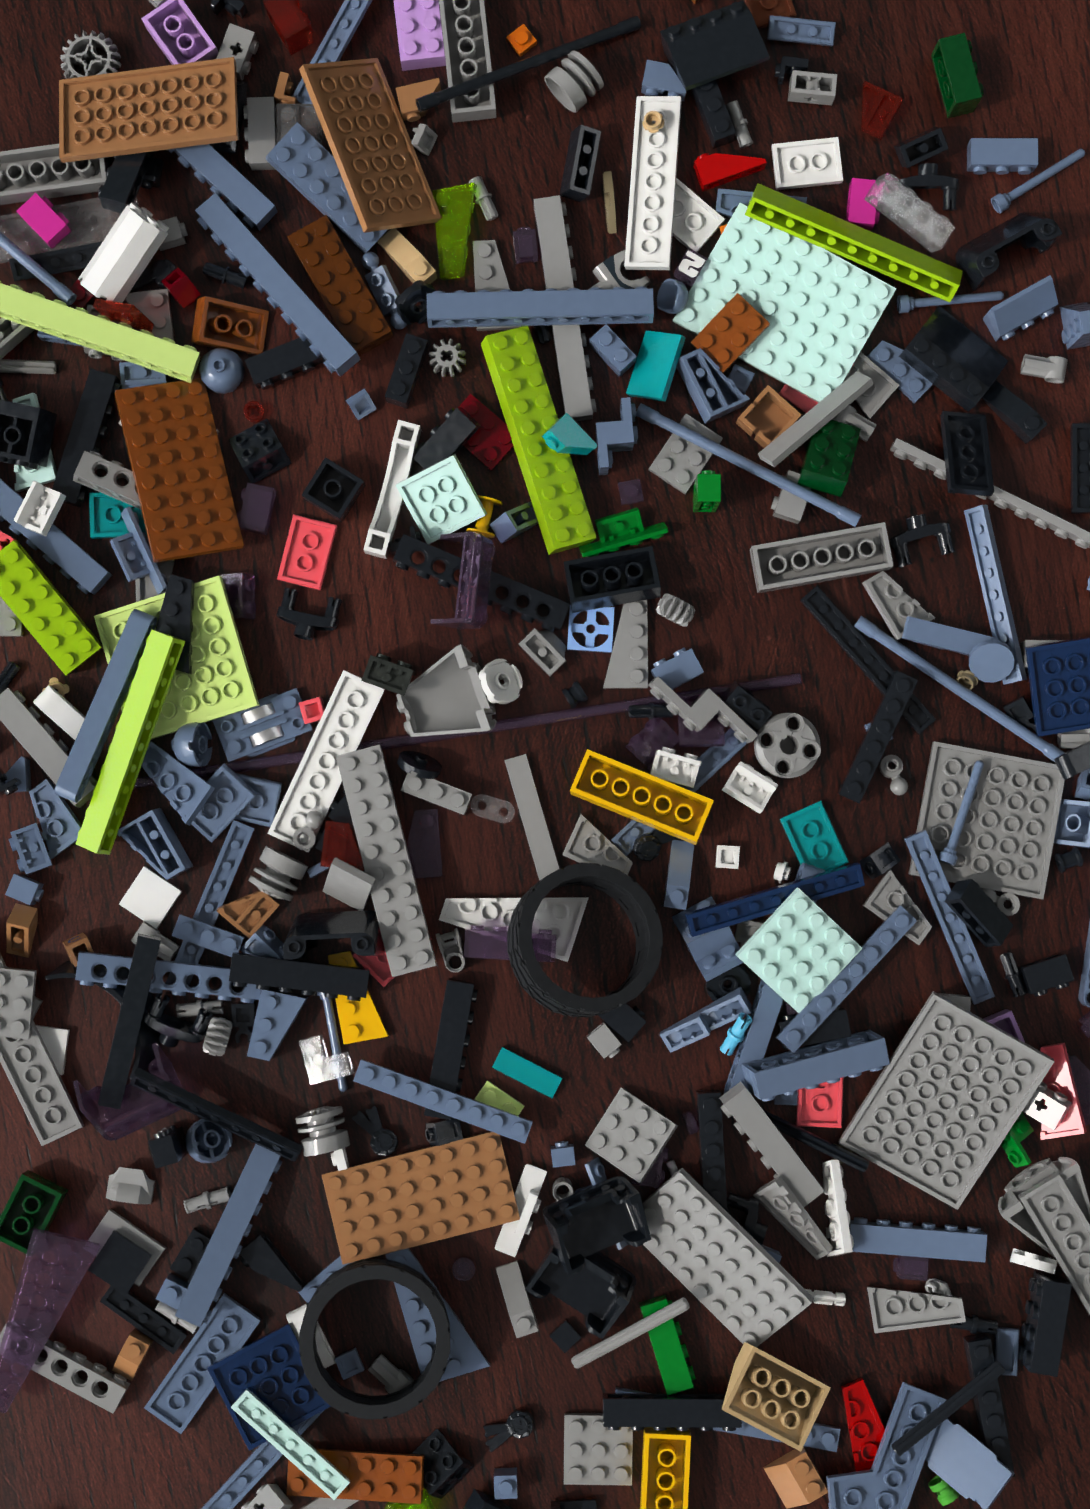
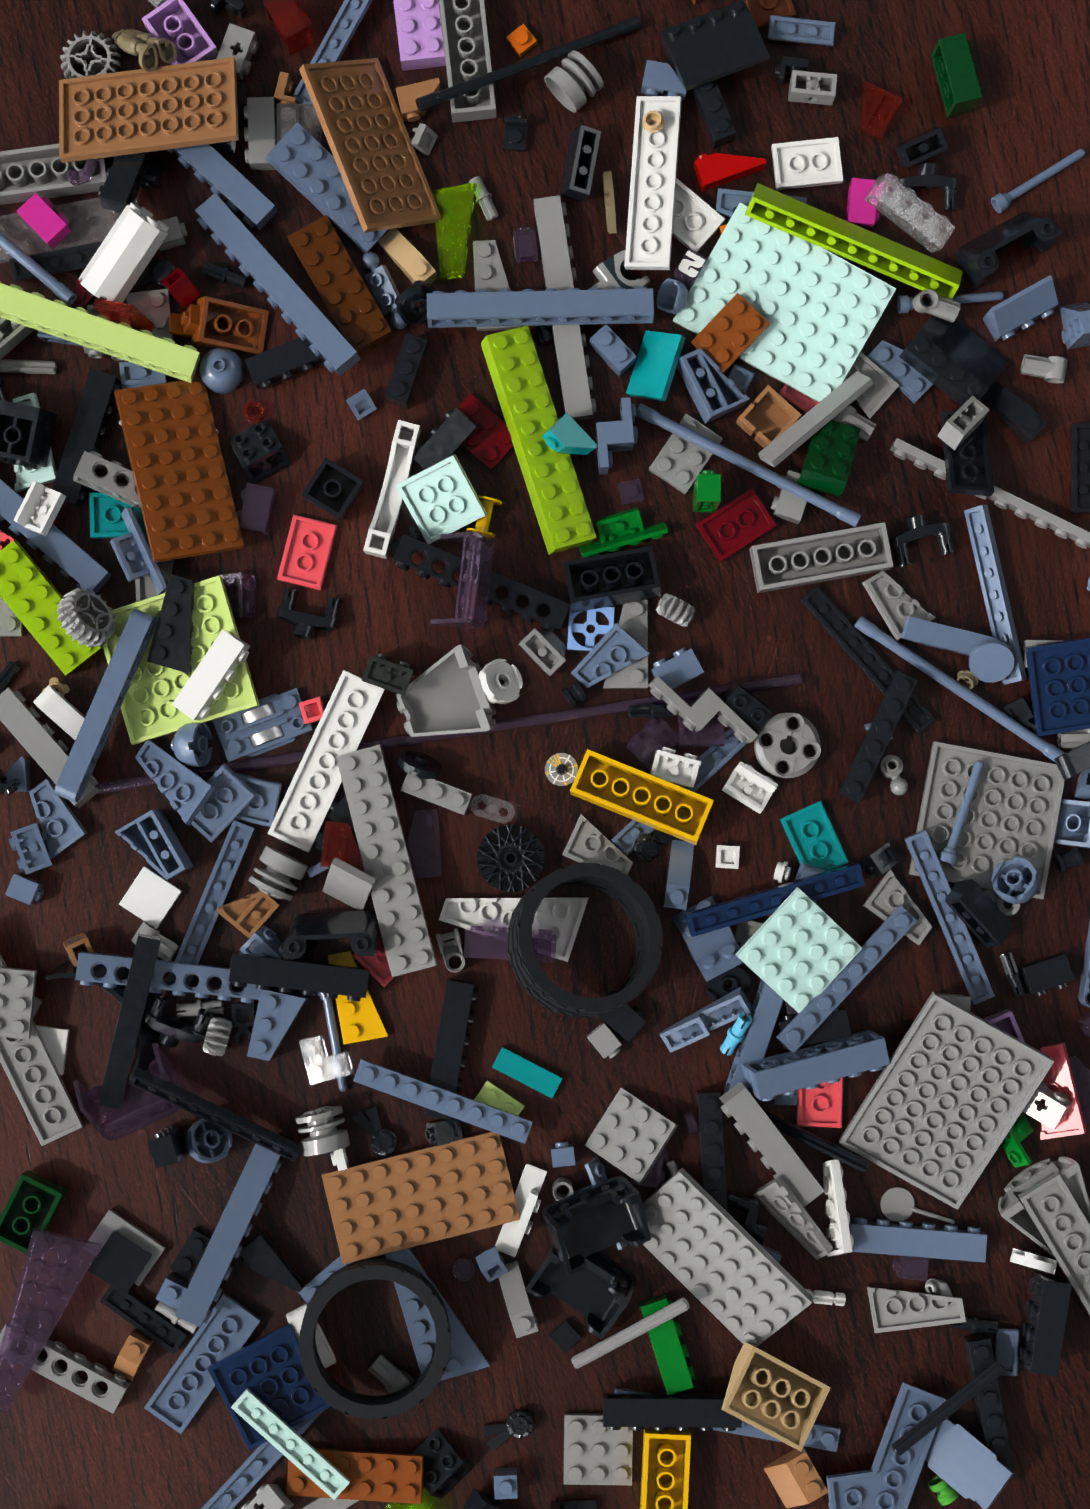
(21, 929): medium nougat slope -> none
(83, 176): none -> clear purple arm
(86, 617): none -> light grey gear
(130, 742): brick -> none
(130, 1186): light grey slope -> none
(146, 46): none -> dark tan piece
(184, 324): none -> dark orange bracket
(207, 935): sand blue plate -> none
(207, 1200): light grey pin -> none
(211, 675): none -> white brick
(313, 820): light grey plate -> none
(349, 1363): sand blue plate -> none
(447, 350): light grey gear -> none
(492, 1264): none -> sand blue plate
(506, 841): none -> black wheel
(514, 522): slope -> none
(515, 133): none -> black bracket
(532, 815): light grey tile -> none
(561, 769): none -> light grey piece
(609, 655): none -> sand blue wing
(735, 525): none -> dark red plate
(740, 124): light grey pin -> none
(863, 1424): red wing -> none
(899, 1204): none -> light grey piece
(938, 305): none -> light grey piece
(963, 422): none -> light grey brick
(1002, 155): sand blue brick -> none
(1015, 880): none -> sand blue cylinder

